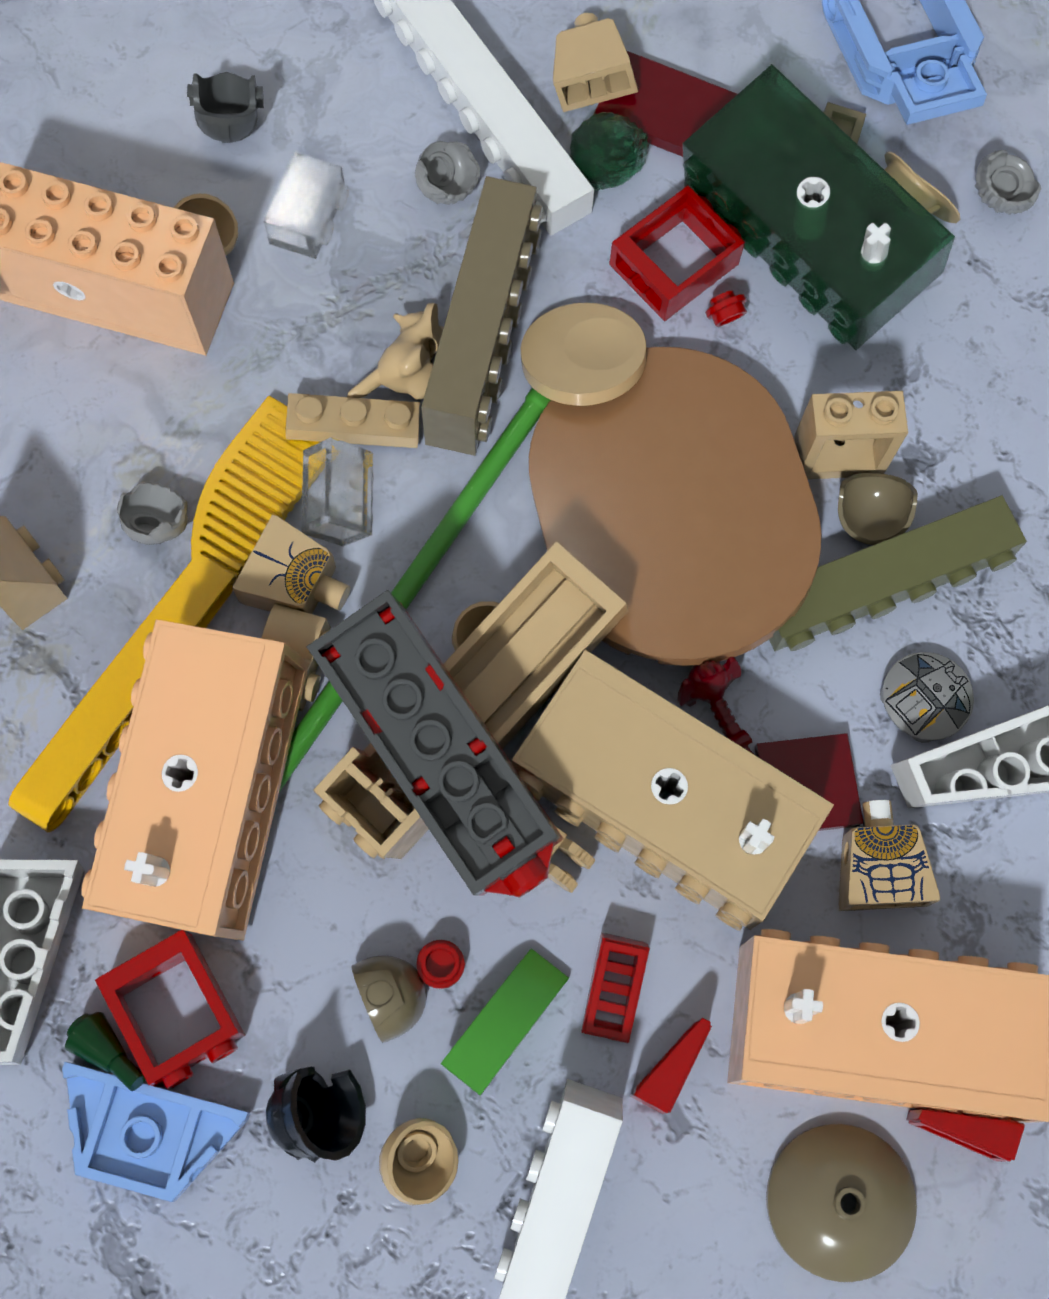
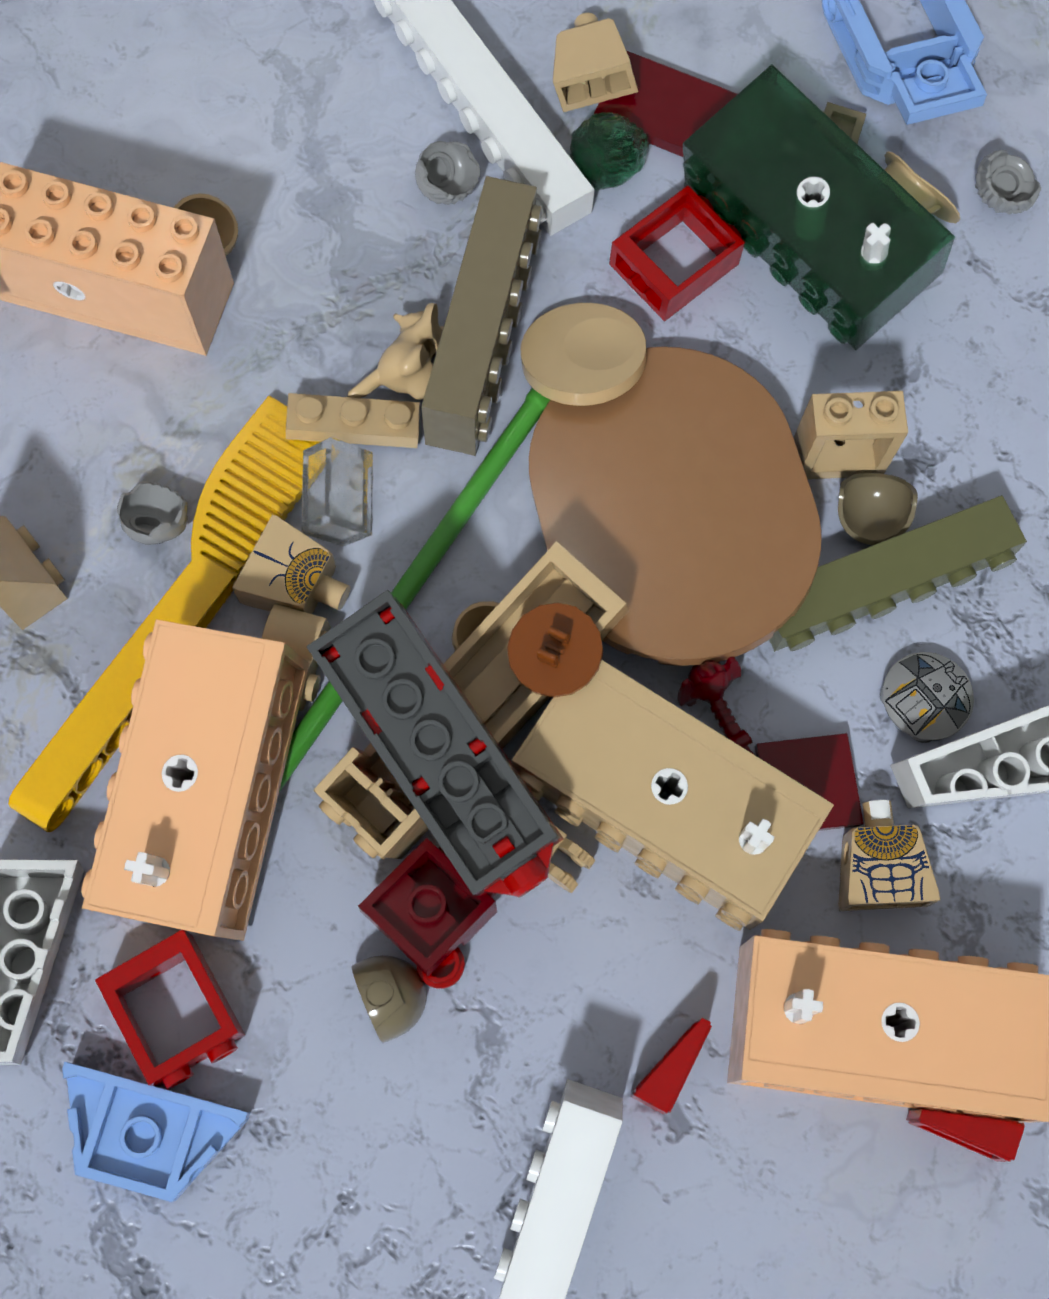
(96, 1043): dark green cone -> none
(225, 105): dark grey cap -> none
(306, 205): clear brick -> none
(316, 1119): black helmet -> none
(418, 1161): tan piece -> none
(427, 907): none -> dark red plate
(504, 1022): bright green slope -> none
(555, 650): none -> dark orange piece
(604, 1028): red slope -> none
(726, 308): red plate -> none
(807, 1196): dark tan dish -> none

